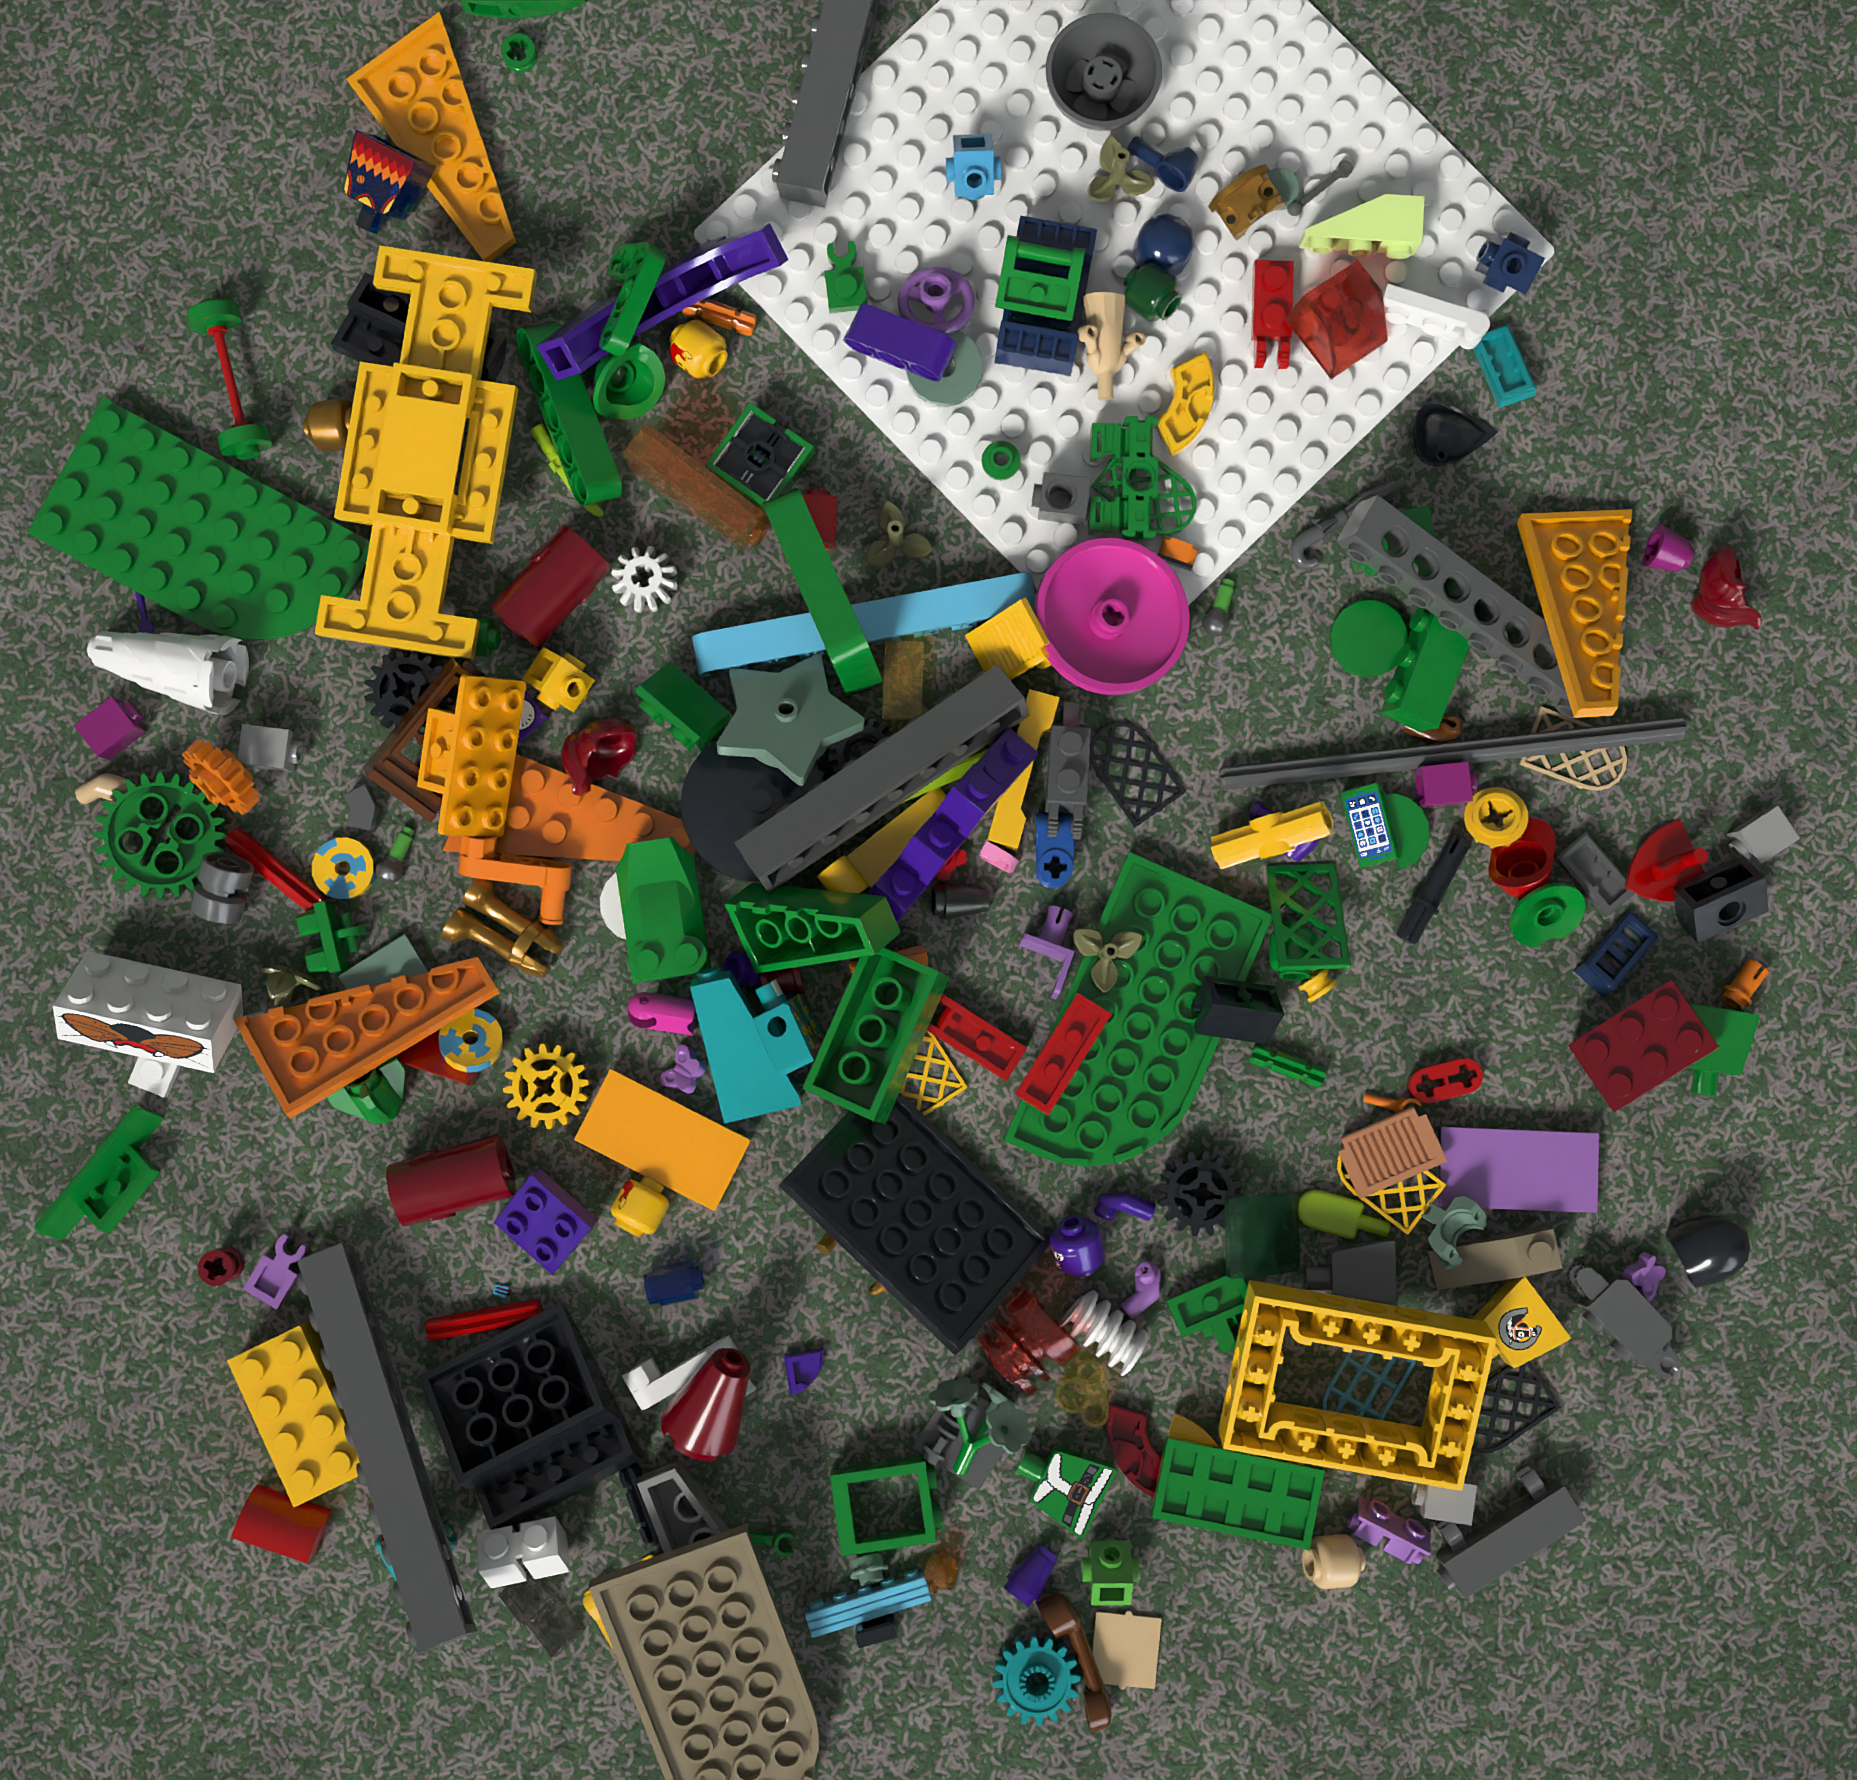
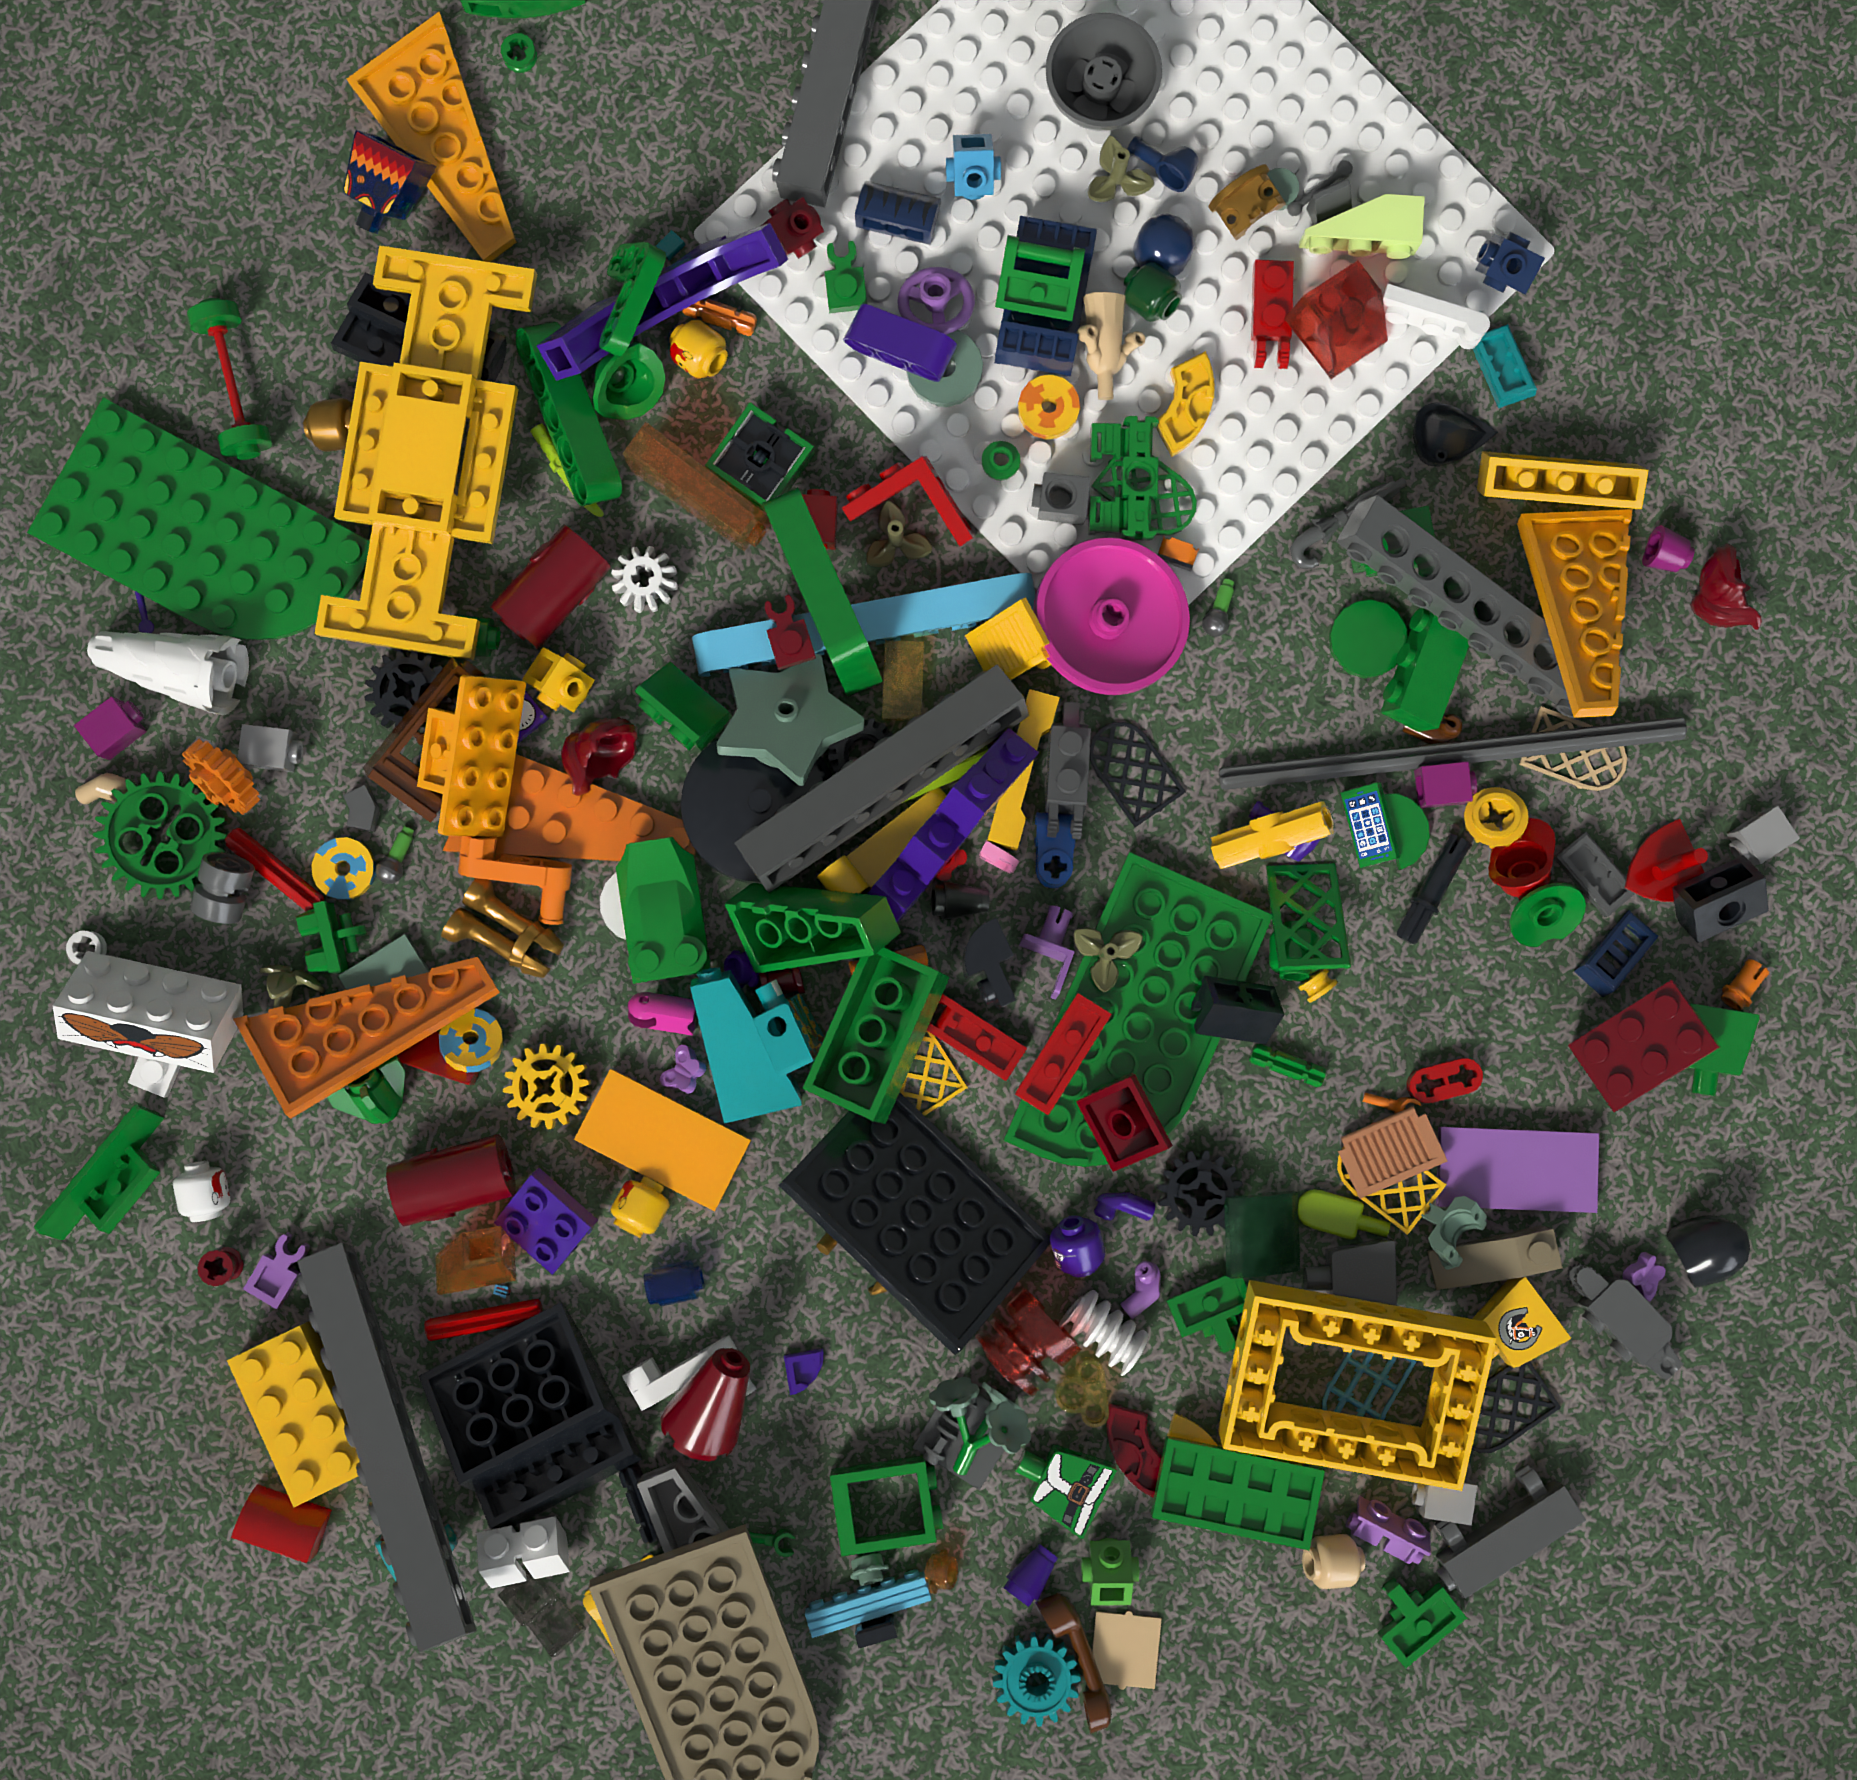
(81, 937): none -> white bush
(201, 1191): none -> white head
(476, 1261): none -> clear orange slope
(671, 244): none -> teal piece
(789, 639): none -> dark red plate
(795, 226): none -> dark red brick
(897, 212): none -> dark blue brick
(898, 478): none -> red bracket
(984, 955): none -> black brick
(1048, 389): none -> yellow piece
(1124, 1122): none -> dark red slope
(1330, 201): none -> dark grey slope
(1418, 1620): none -> green hinge
(1562, 480): none -> yellow brick

